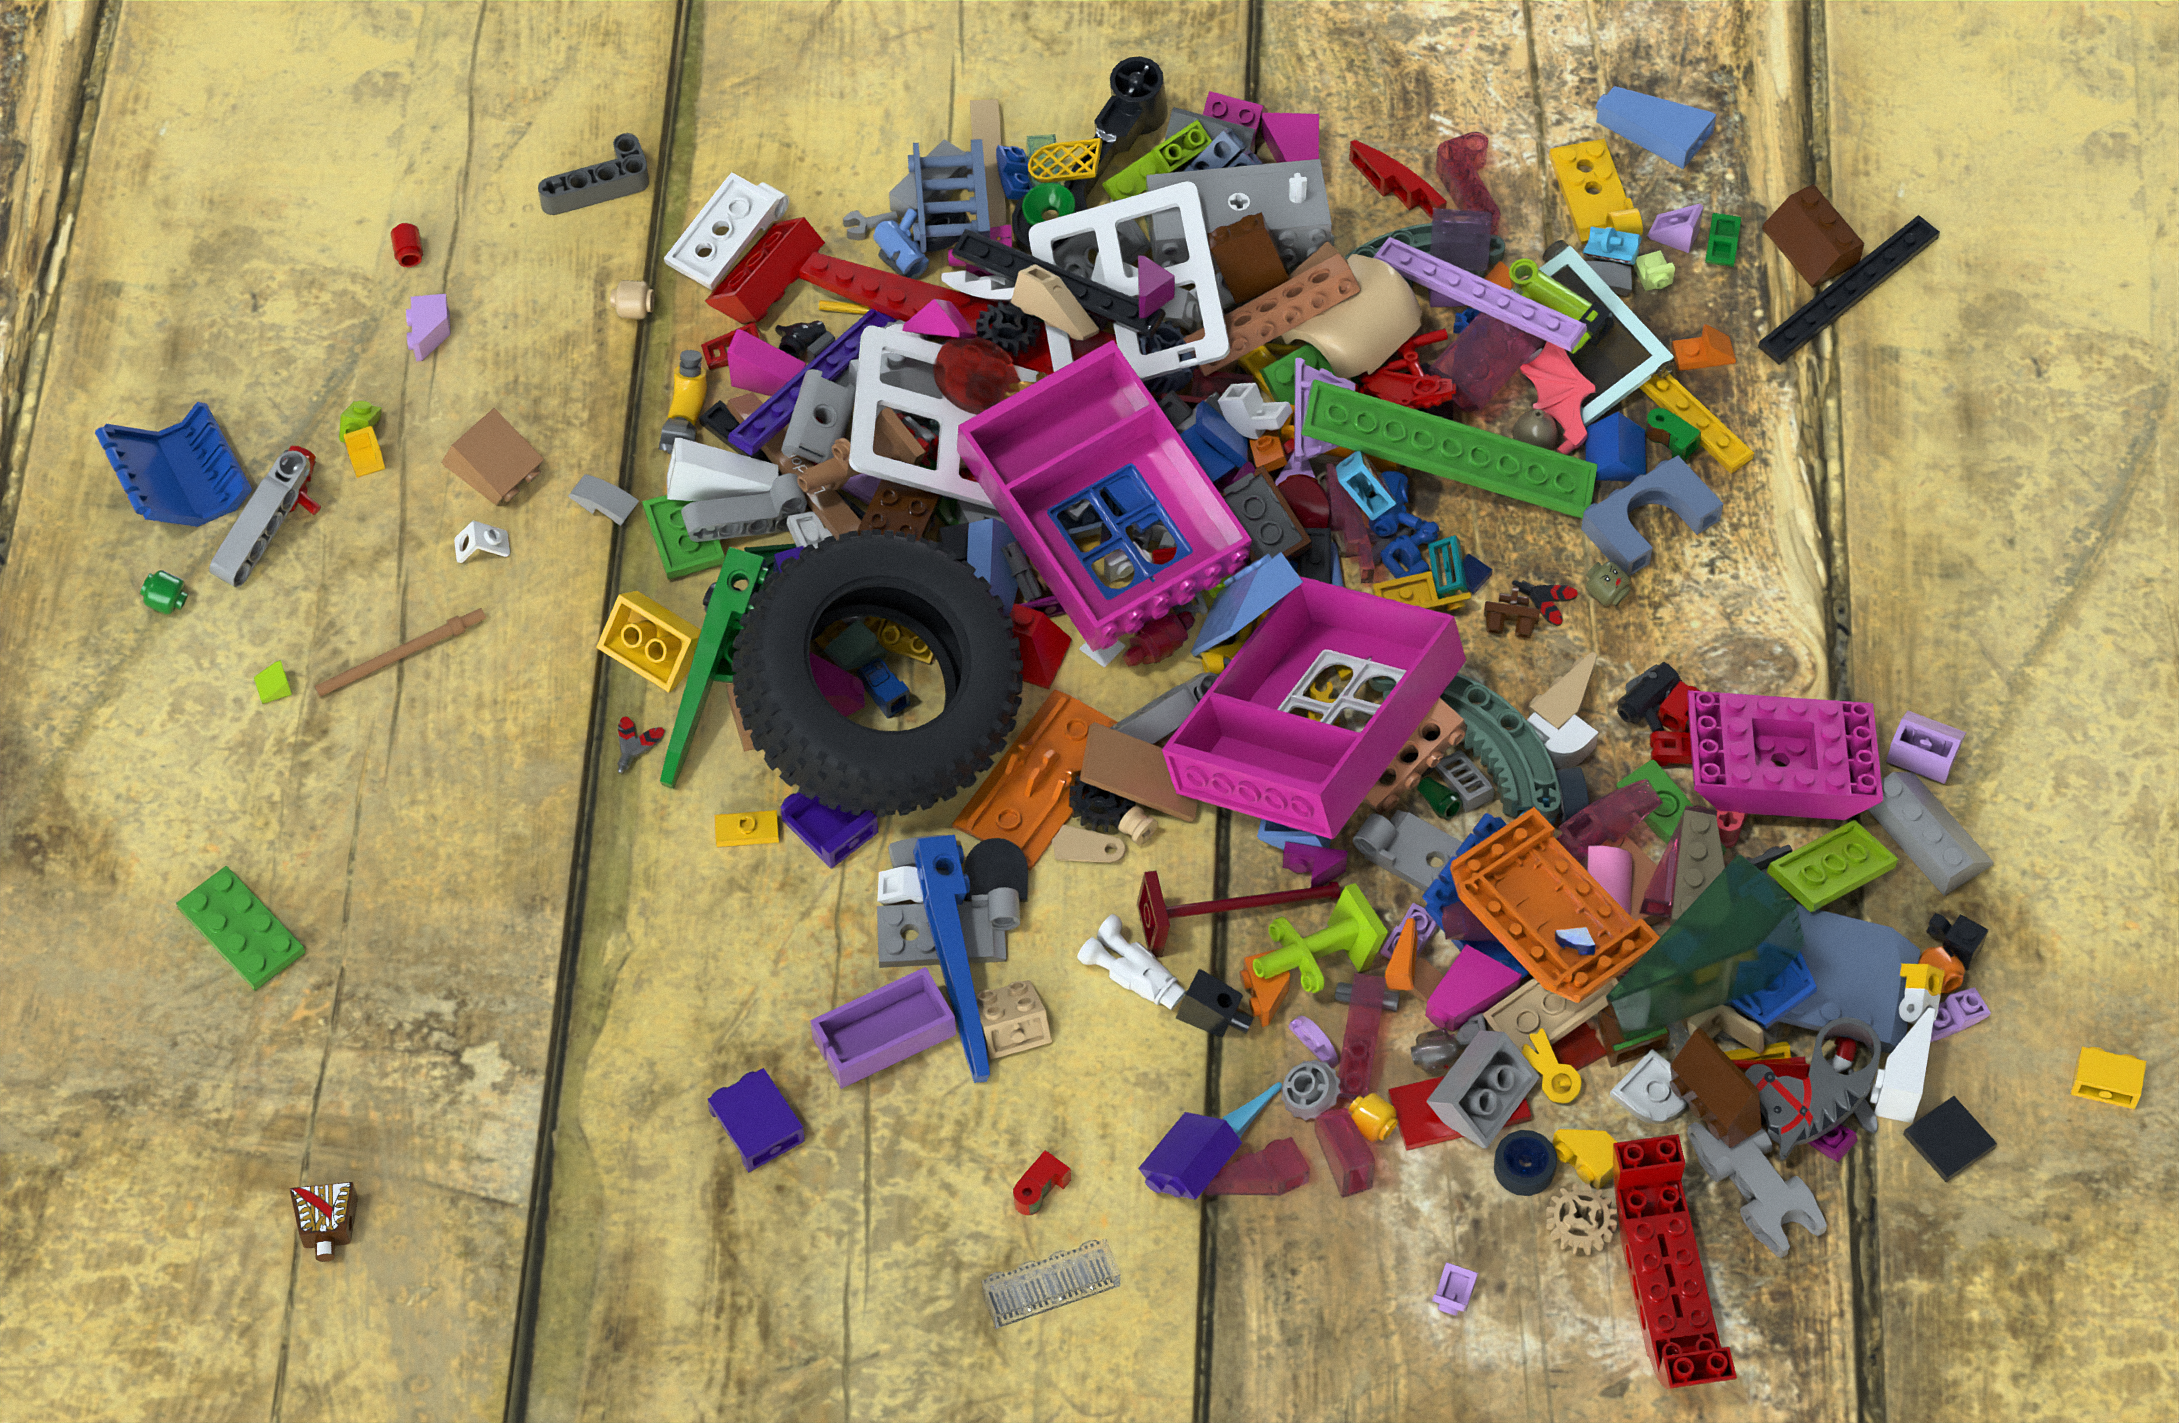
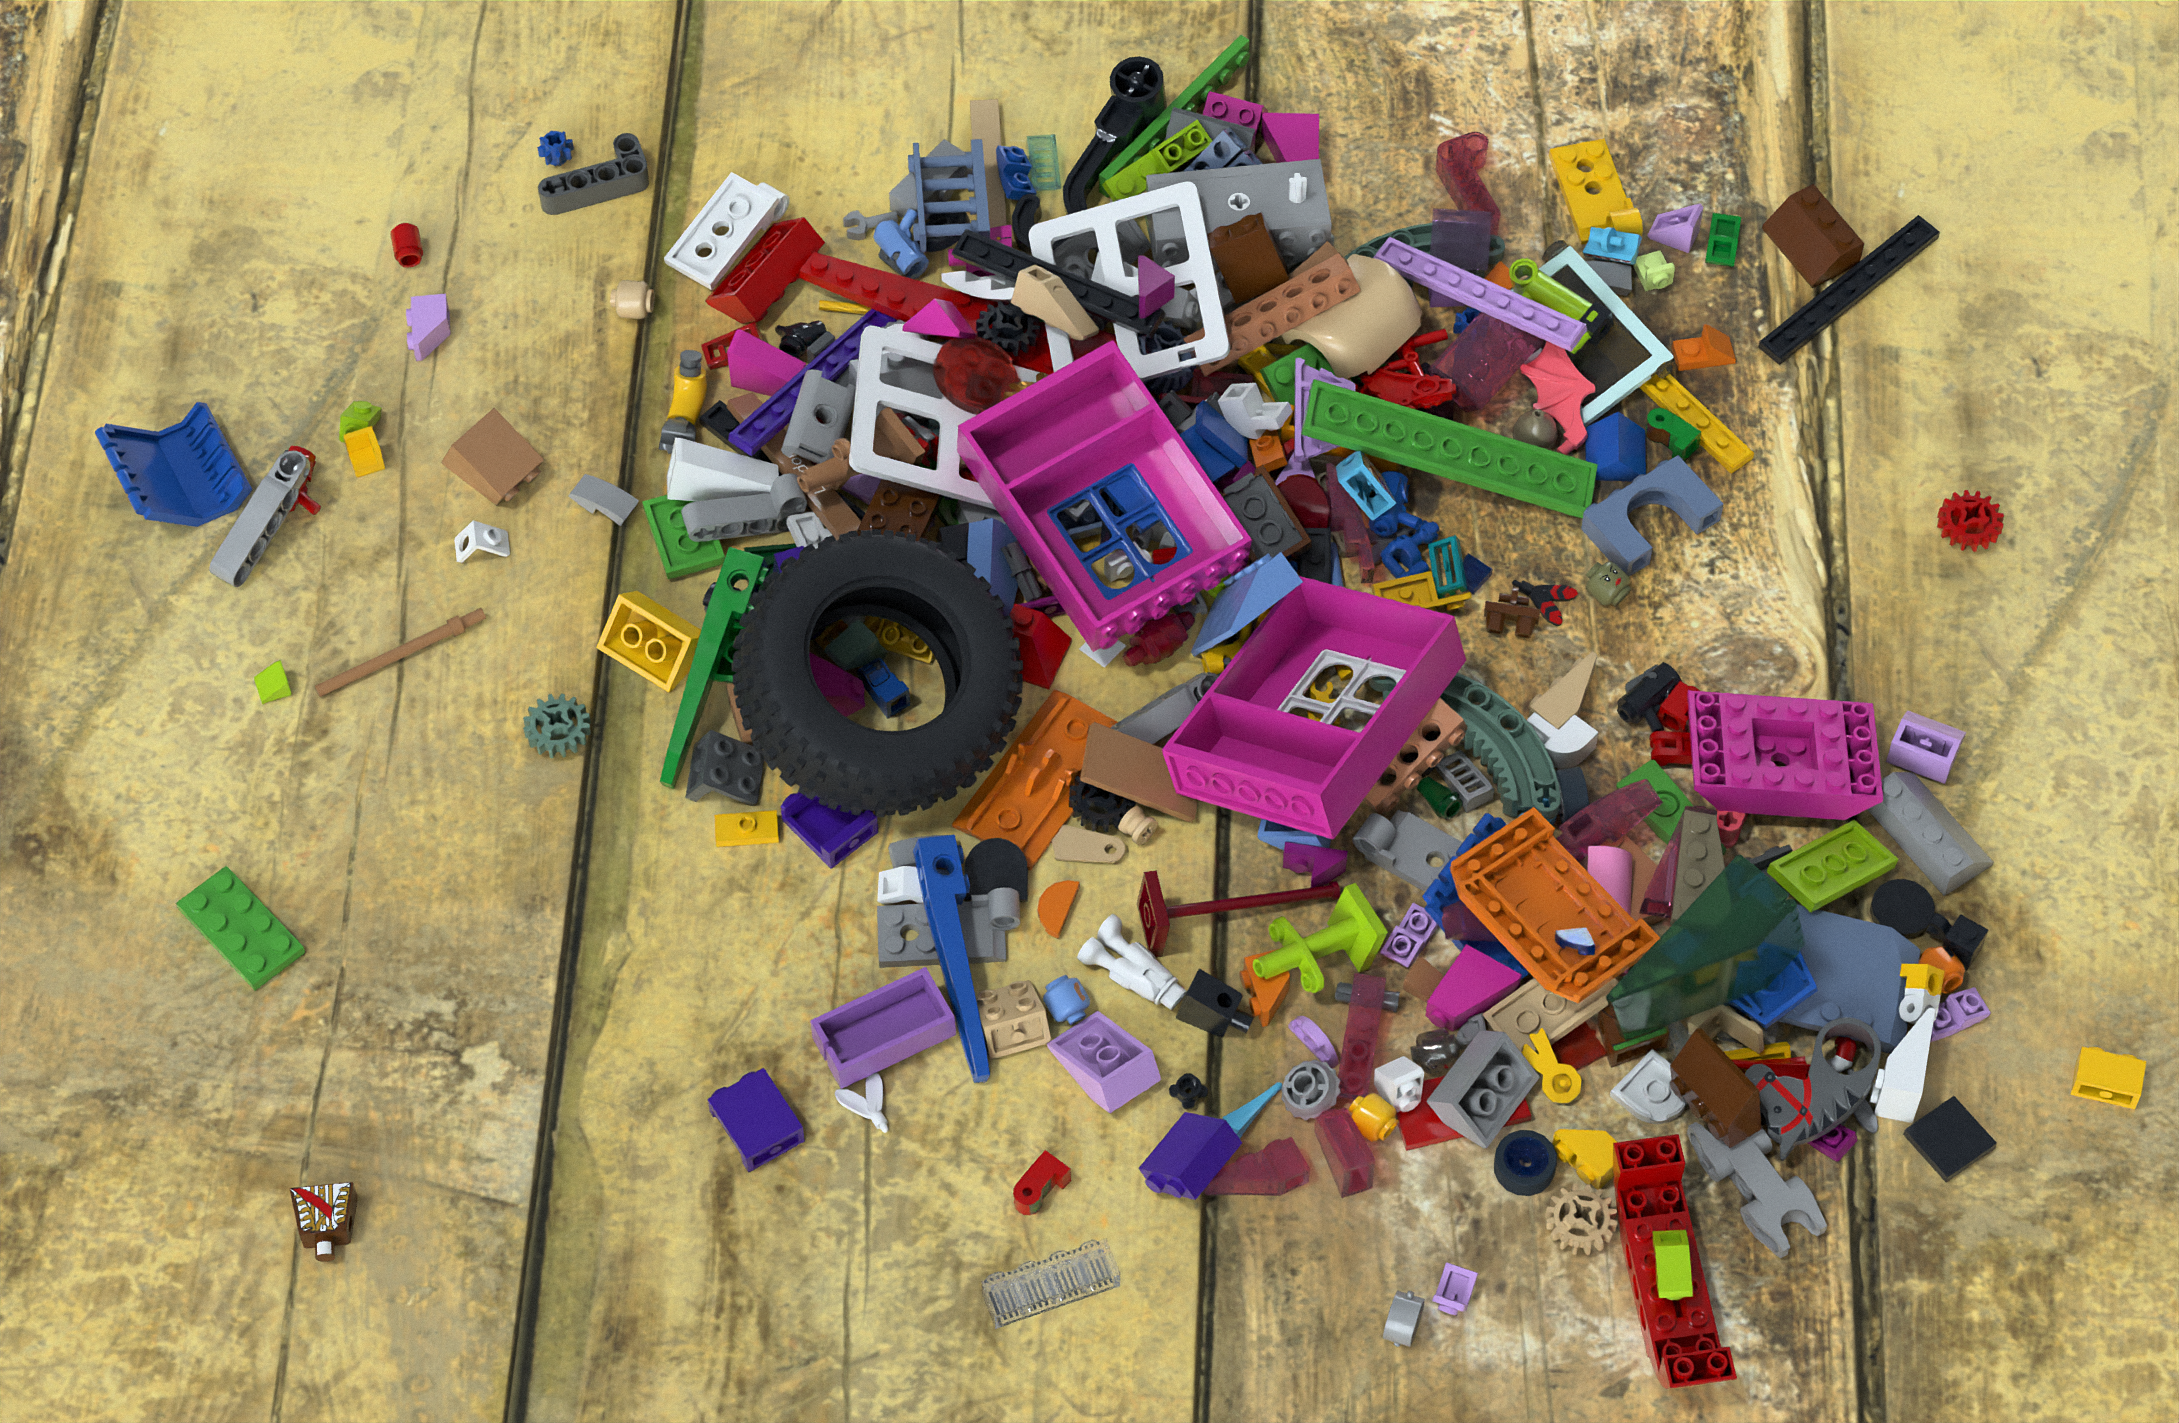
(163, 592): green head -> none
(555, 148): none -> blue gear
(557, 725): none -> sand green gear
(634, 747): piece -> none
(726, 768): none -> dark grey bracket
(869, 1107): none -> white piece
(1047, 197): green piece -> none
(1056, 147): yellow window -> none
(1056, 904): none -> orange tile
(1066, 999): none -> medium blue head
(1106, 1061): none -> lavender slope
(1185, 1082): none -> black plate
(1214, 76): none -> bright green plate
(1392, 176): red slope -> none
(1400, 1083): none -> white slope
(1402, 965): orange slope -> none
(1403, 1318): none -> light grey piece
(1656, 124): medium blue slope -> none
(1672, 1264): none -> lime slope
(1903, 907): none -> black tile
(1972, 521): none -> red gear

